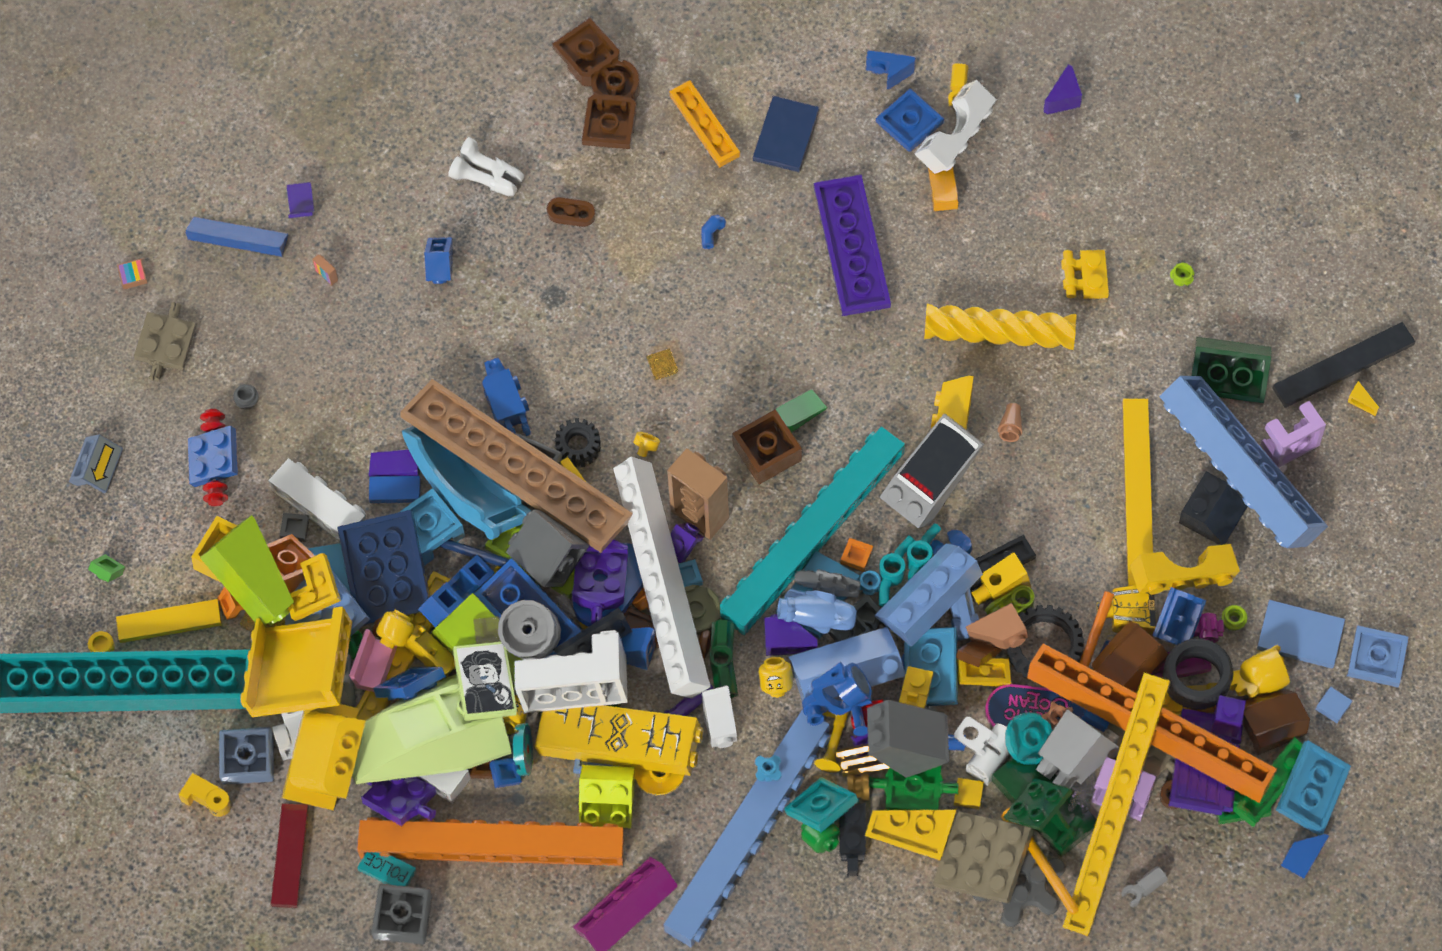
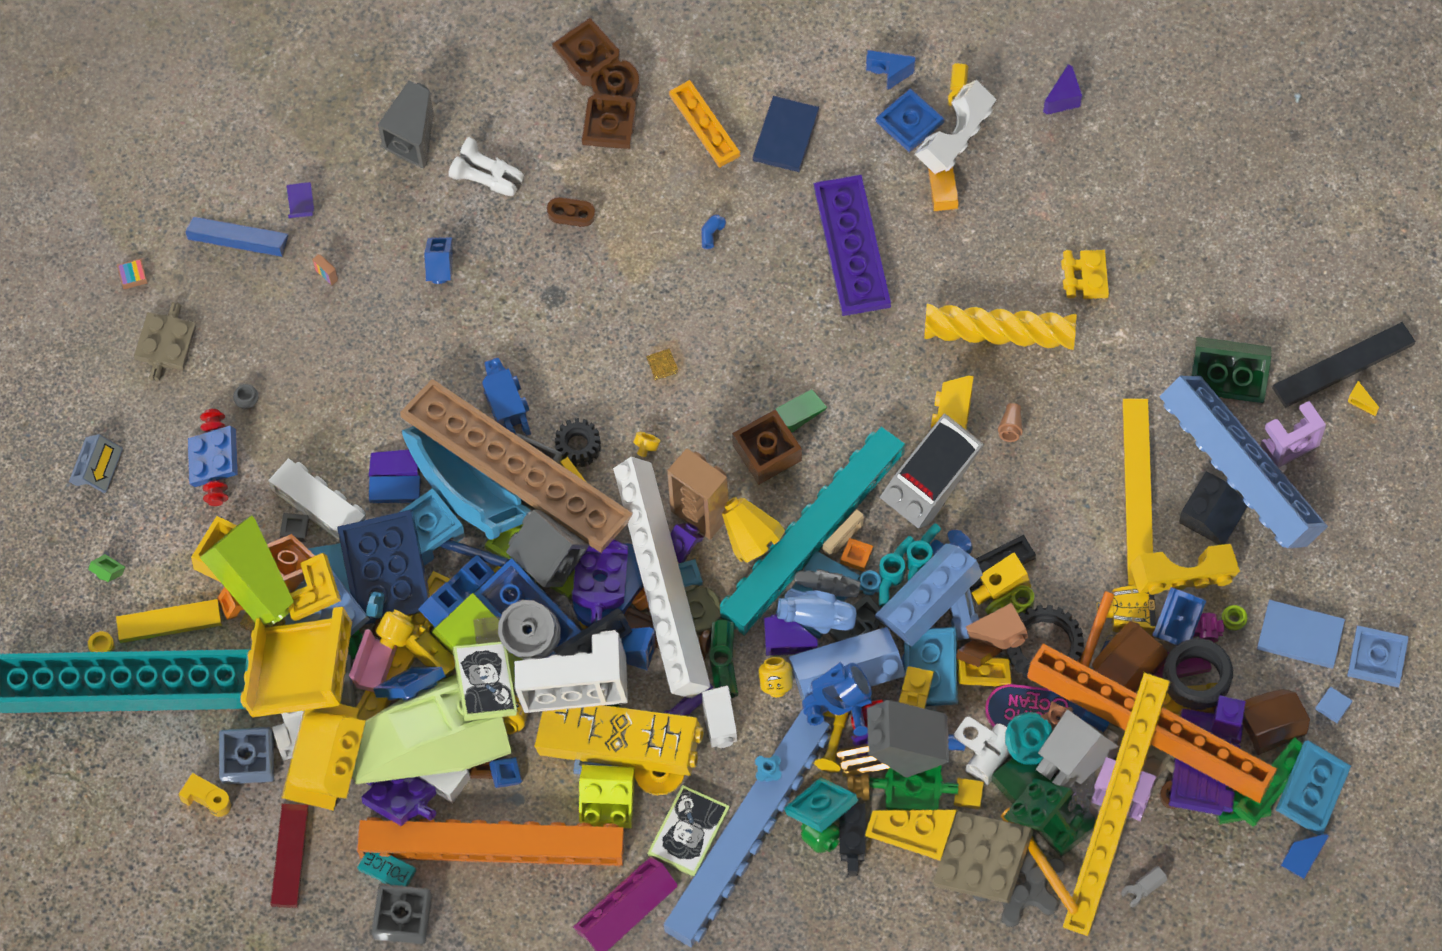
(375, 605): none -> dark azure tile
(408, 124): none -> dark grey slope
(523, 749): teal tile -> none
(688, 831): none -> tile
(749, 529): none -> yellow cone
(842, 534): none -> tan tile
(1182, 268): lime plate -> none
(1261, 674): yellow piece -> none

